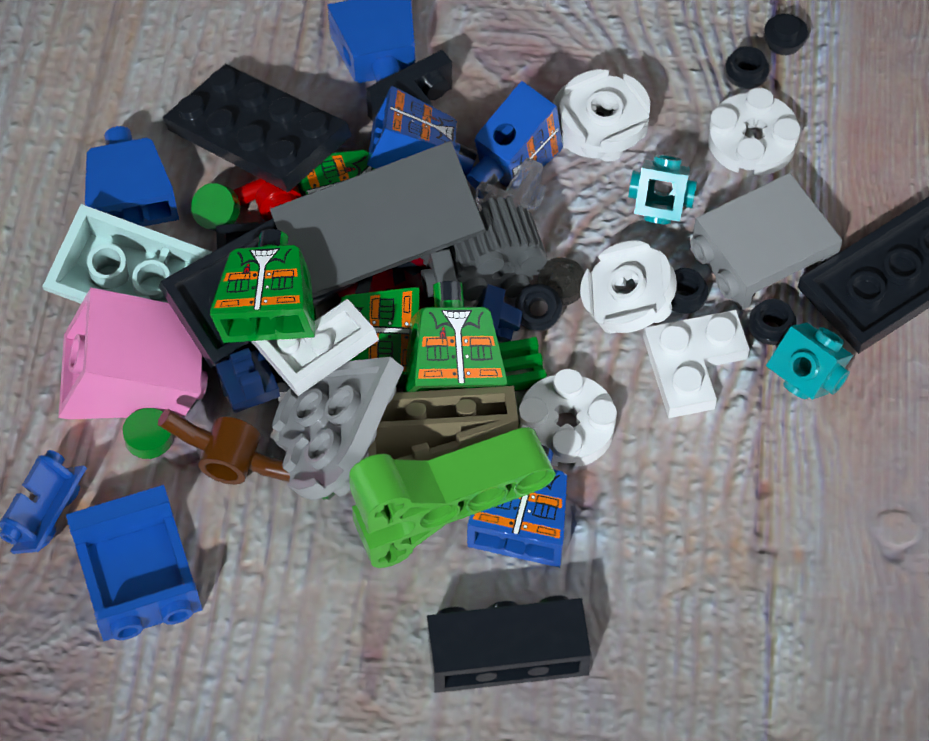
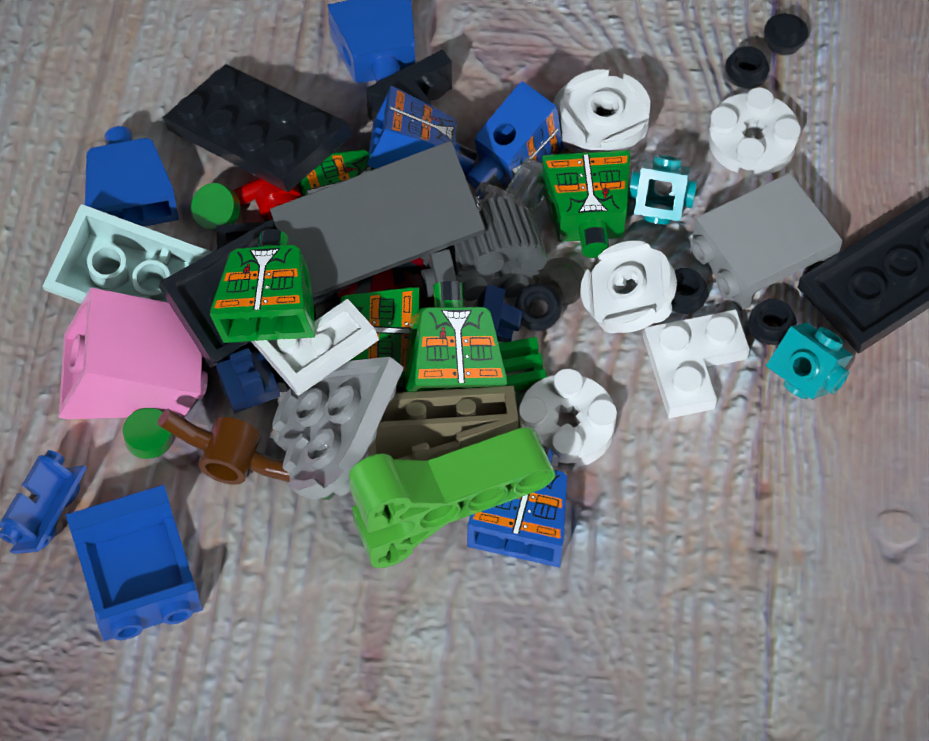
(508, 644): black brick -> none
(587, 197): none -> green torso

